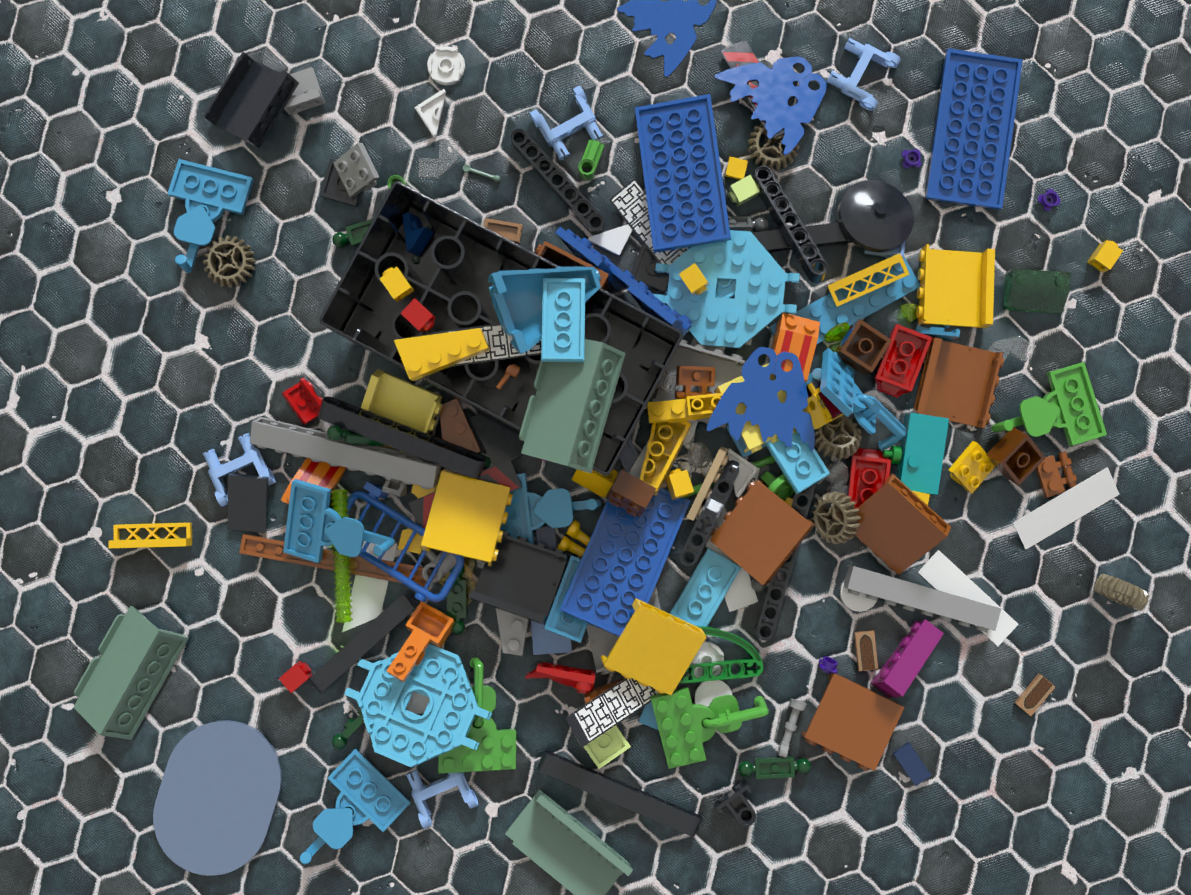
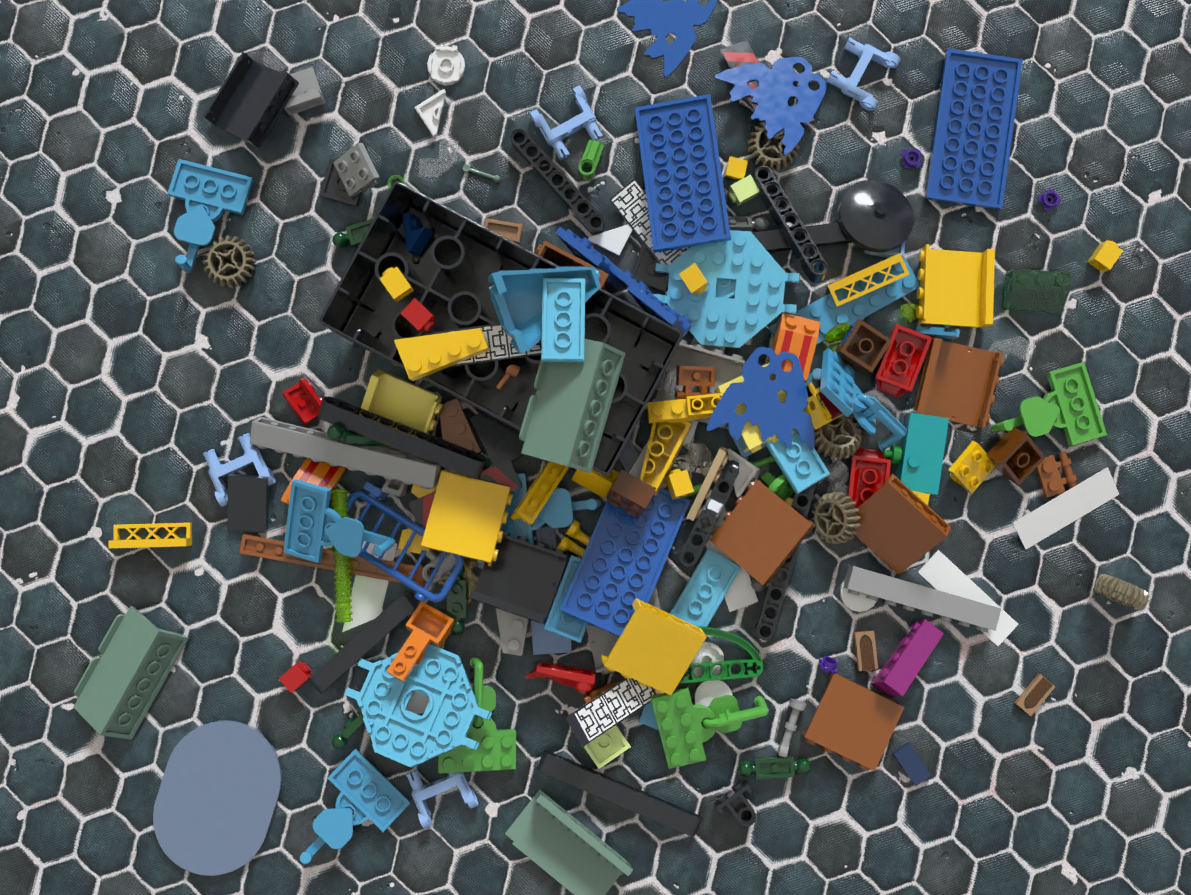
(539, 492): none -> yellow fence

